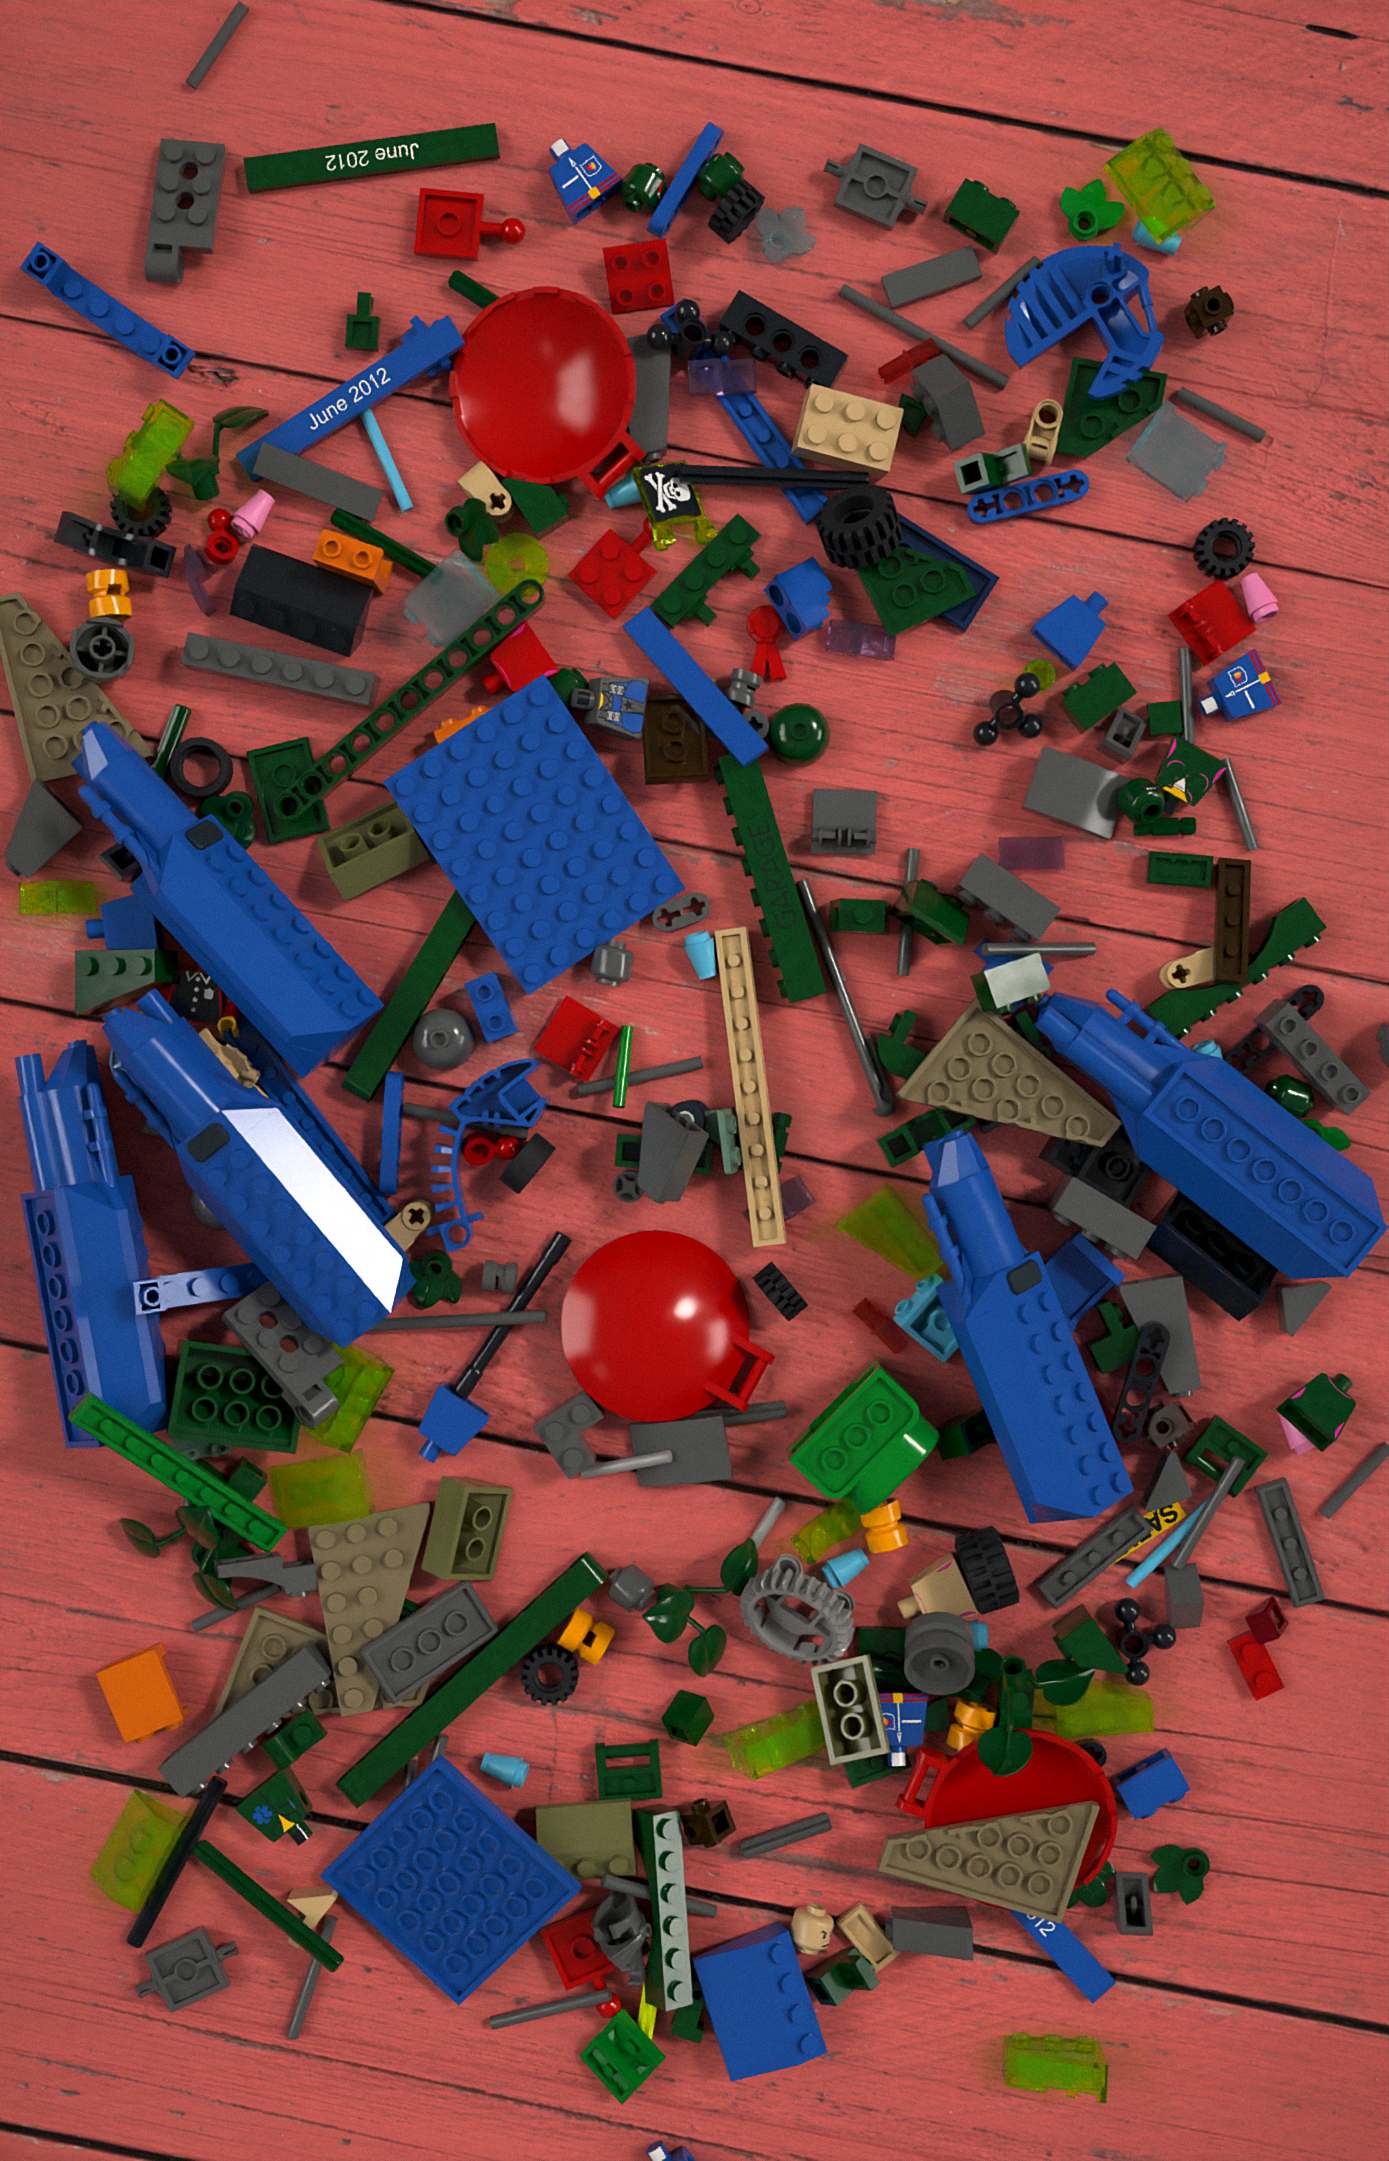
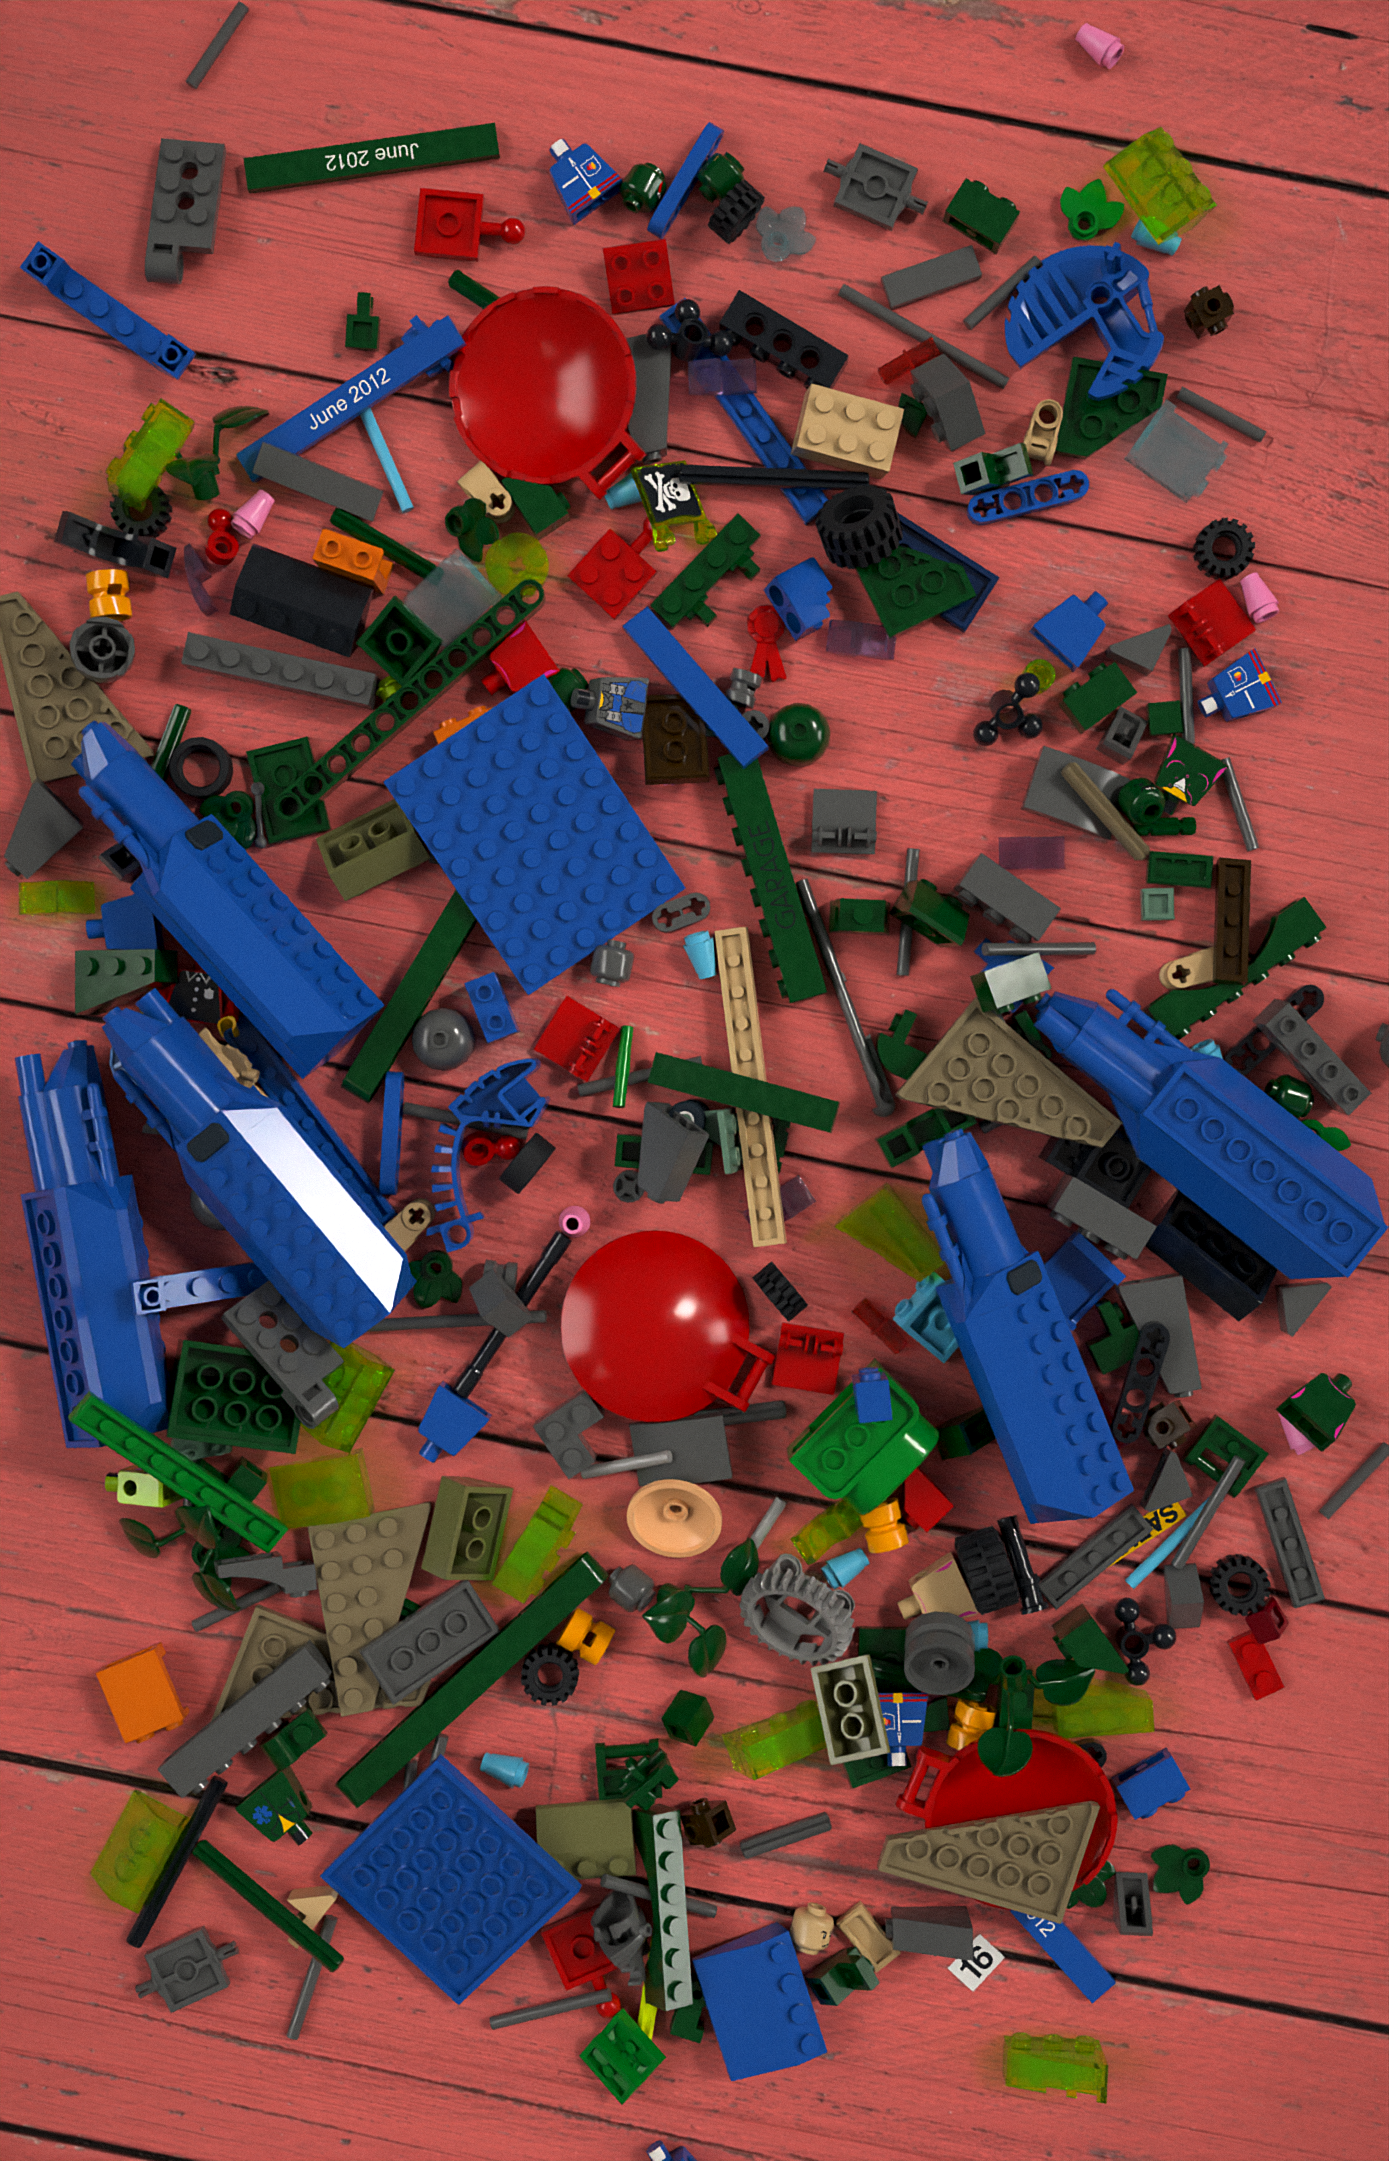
(139, 1488): none -> lime torso
(257, 789): none -> dark grey hinge
(387, 688): none -> lime plate
(400, 641): none -> dark green slope
(499, 1303): none -> dark grey slope
(538, 1545): none -> clear neon green wedge
(577, 1213): none -> bright pink cone
(644, 1776): none -> dark green hips
(674, 1518): none -> light nougat dish
(744, 1092): none -> dark green tile
(808, 1358): none -> red hinge
(871, 1395): none -> blue brick
(923, 1501): none -> red slope
(984, 1961): none -> white sticker
(1026, 1579): none -> black pin
(1100, 45): none -> bright pink cone
(1105, 811): none -> dark tan axle
(1140, 651): none -> dark grey slope
(1157, 904): none -> sand green tile
(1252, 1598): none -> black tyre

